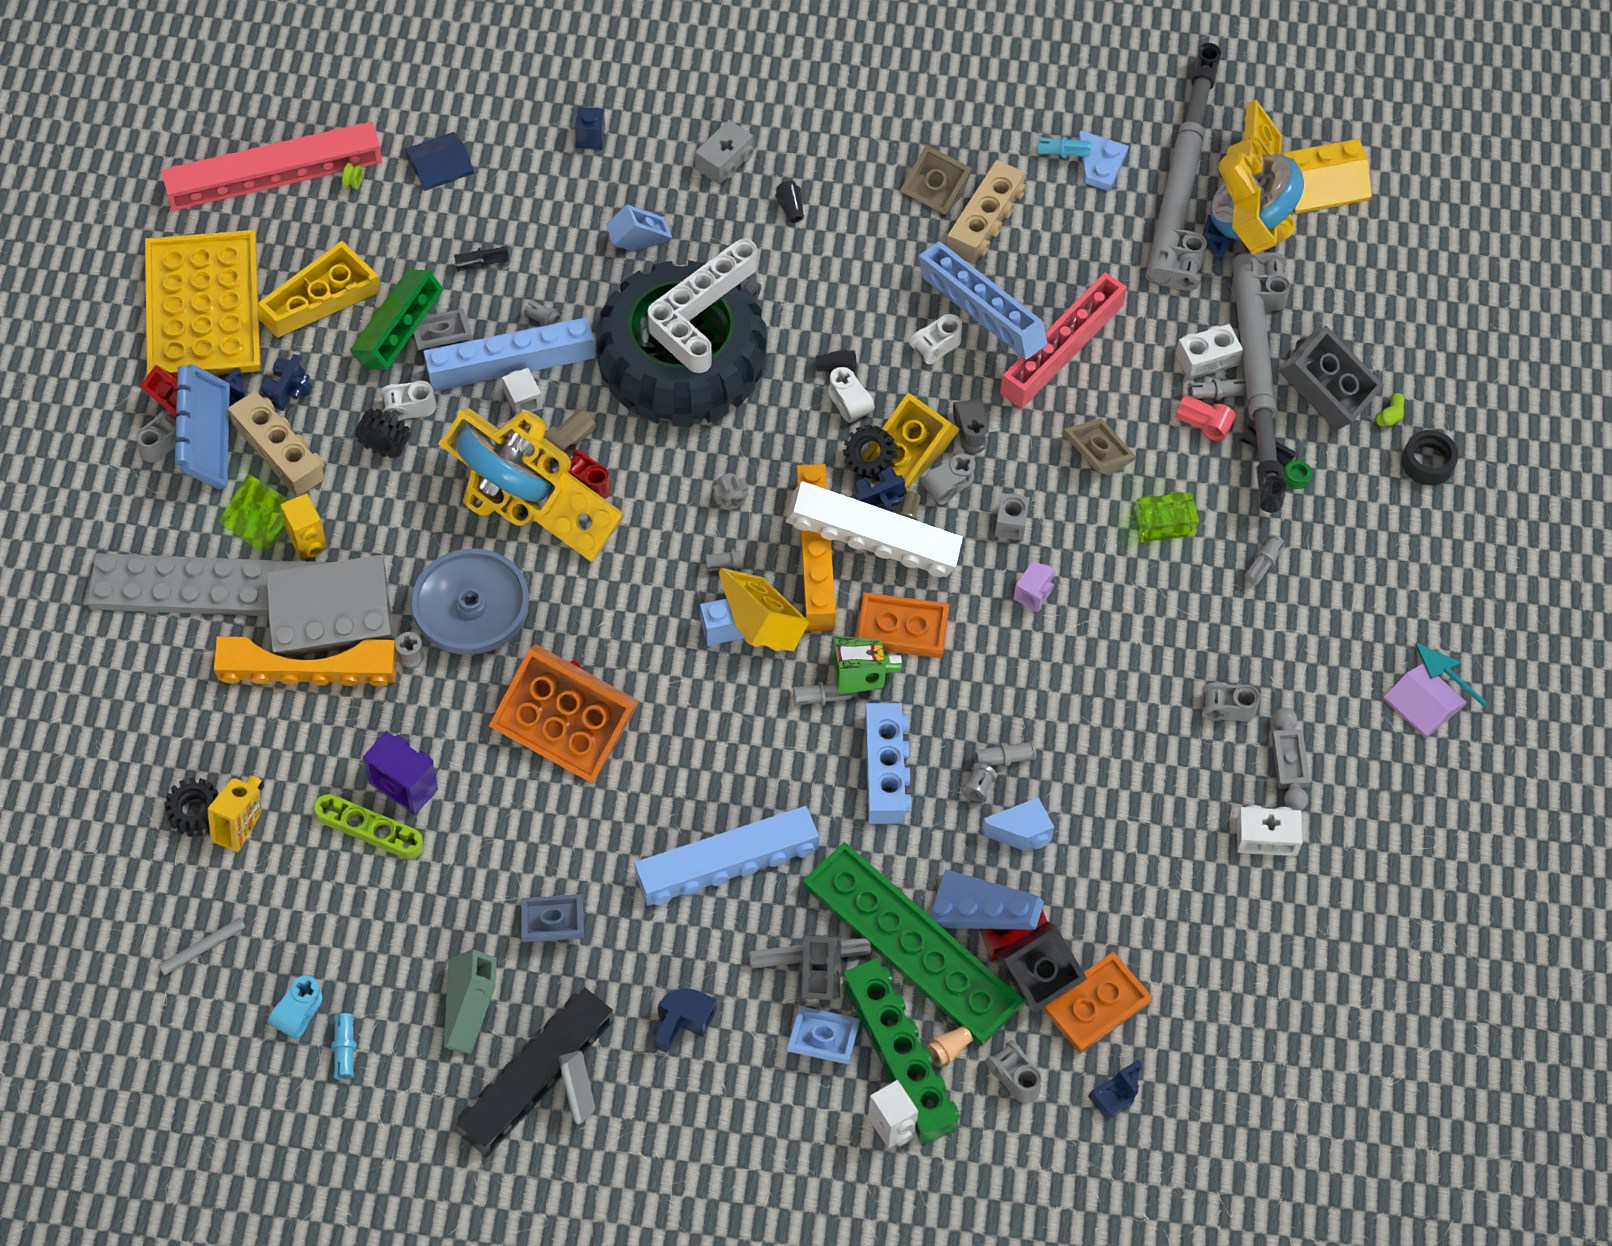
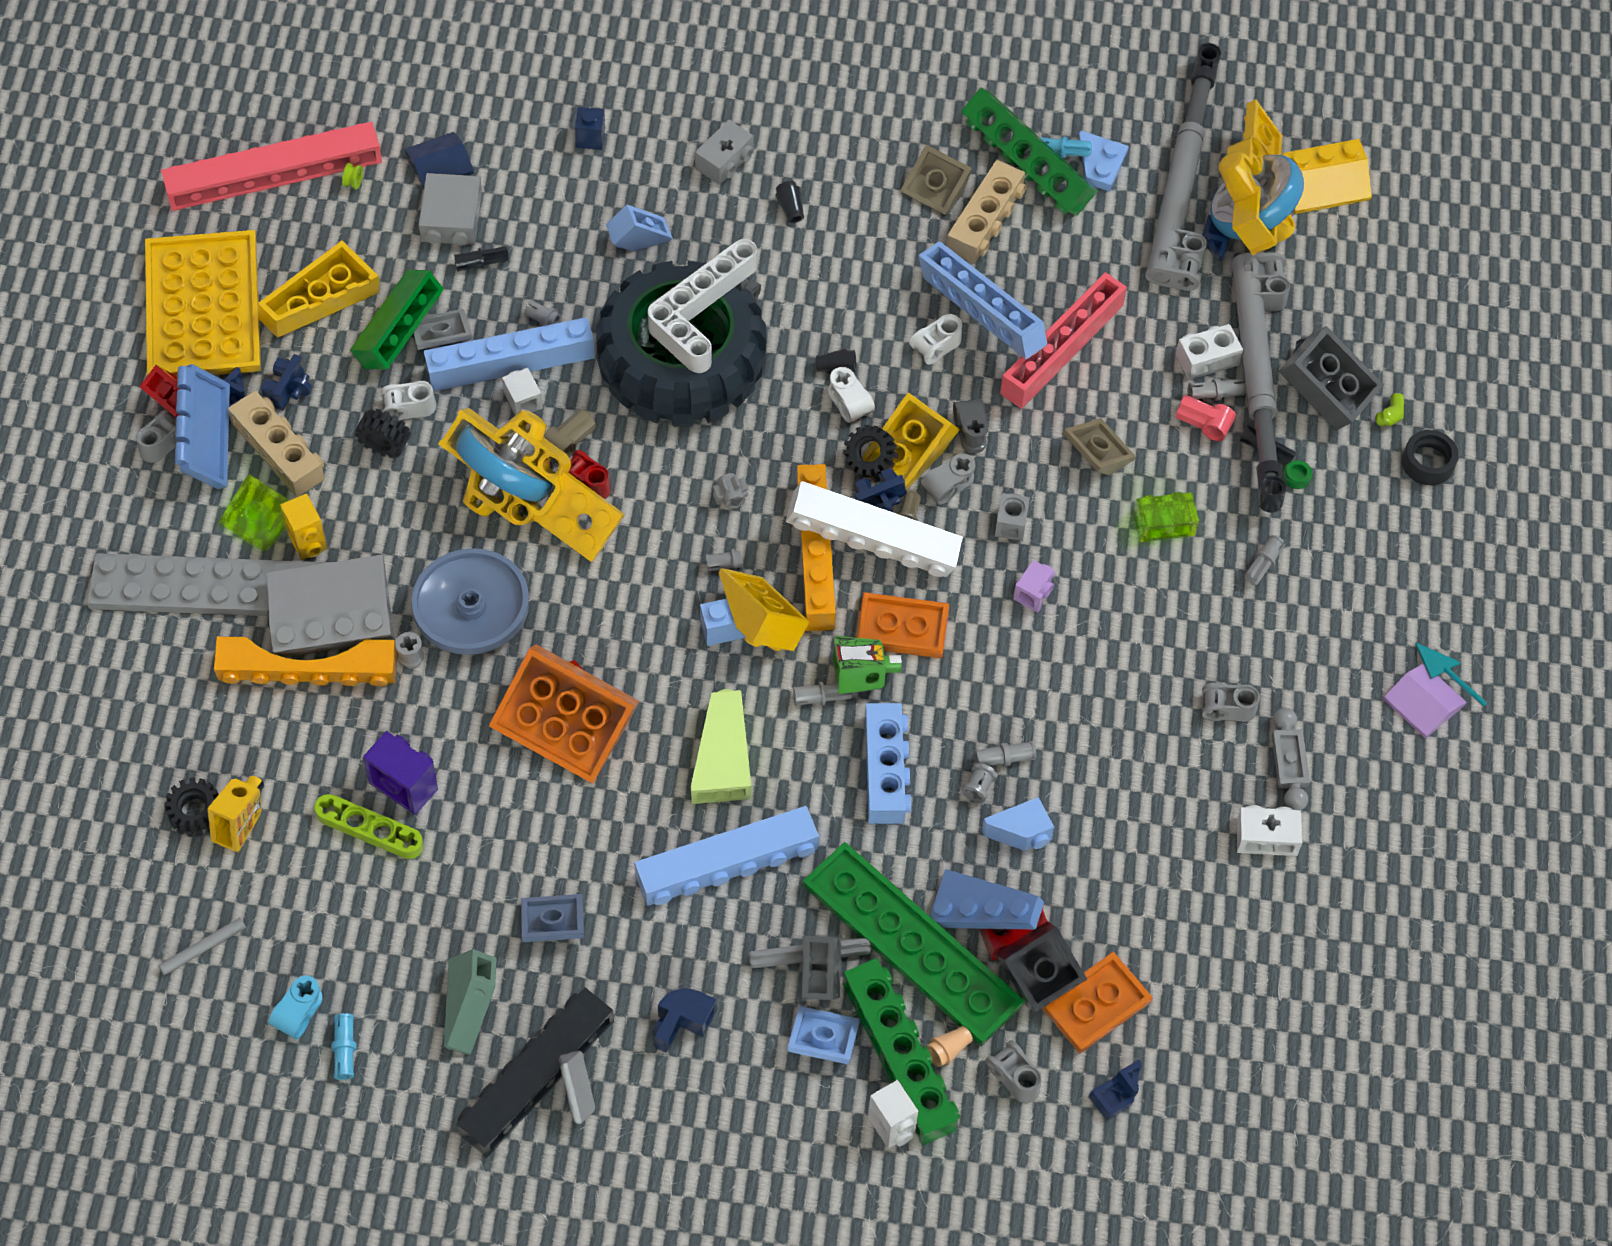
(450, 209): none -> light grey brick
(722, 757): none -> yellowish green slope
(1077, 191): none -> green brick

